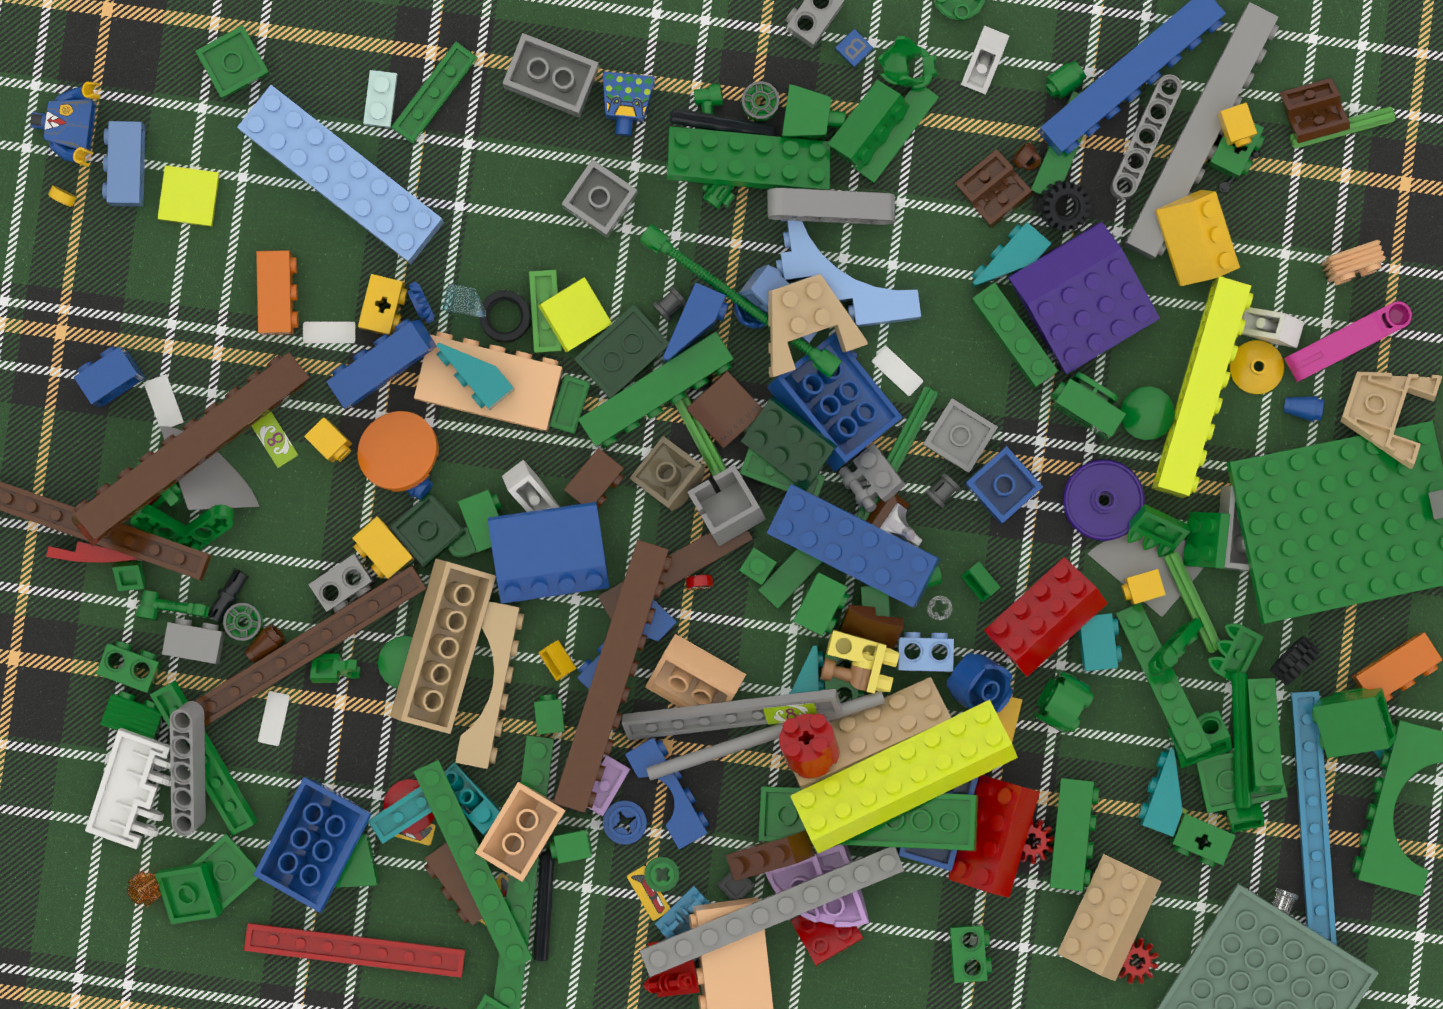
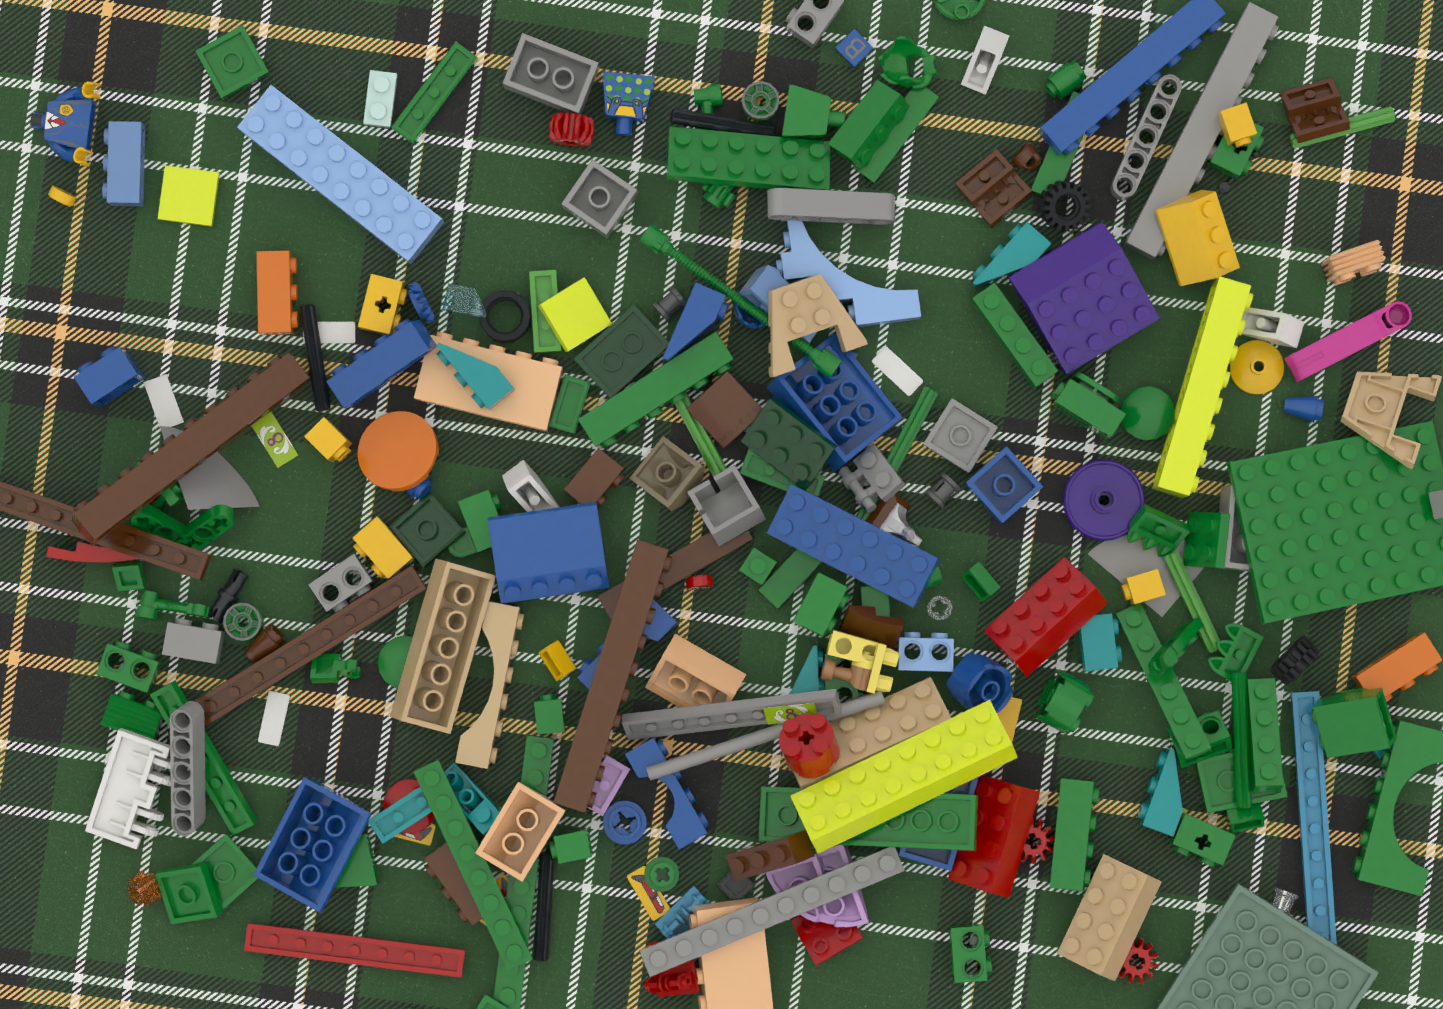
(315, 357): none -> black axle
(571, 129): none -> red gear

